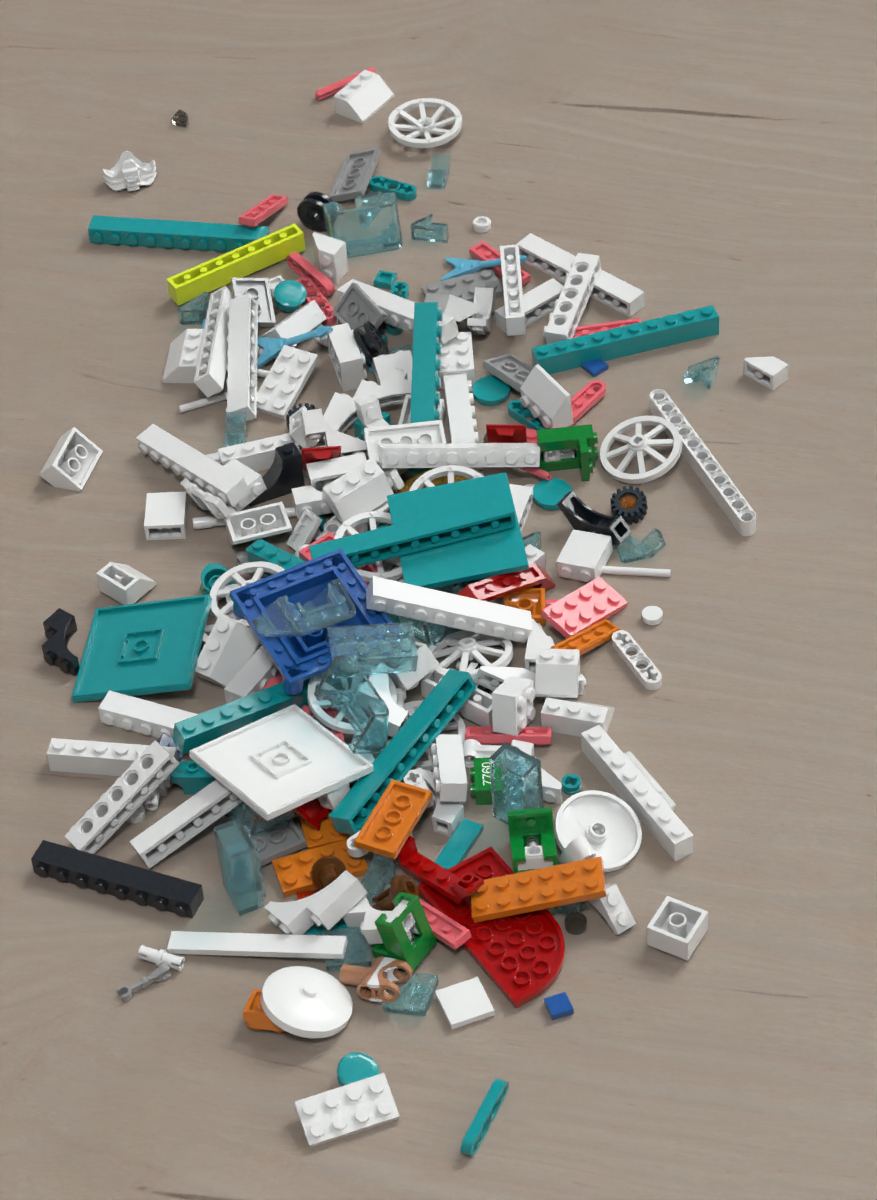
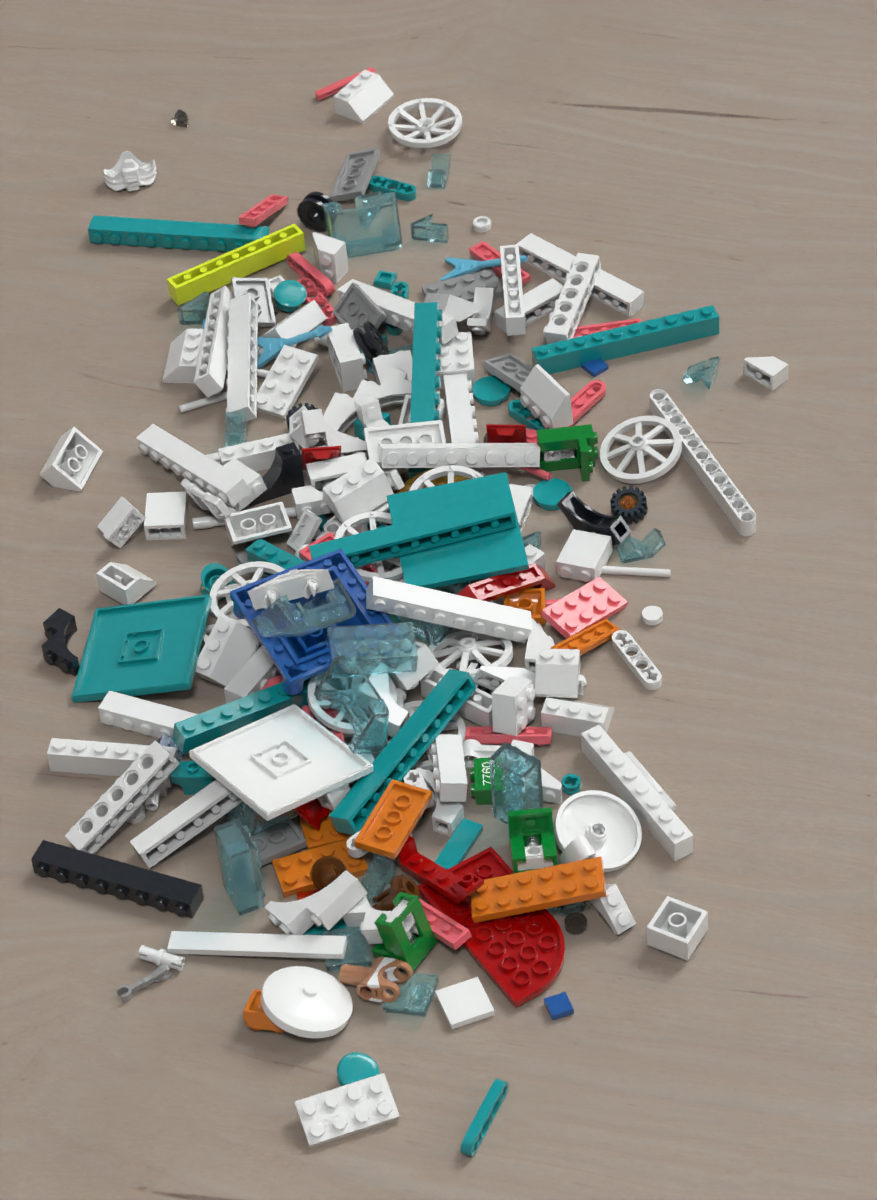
(121, 522): none -> white bracket
(293, 584): none -> white connector

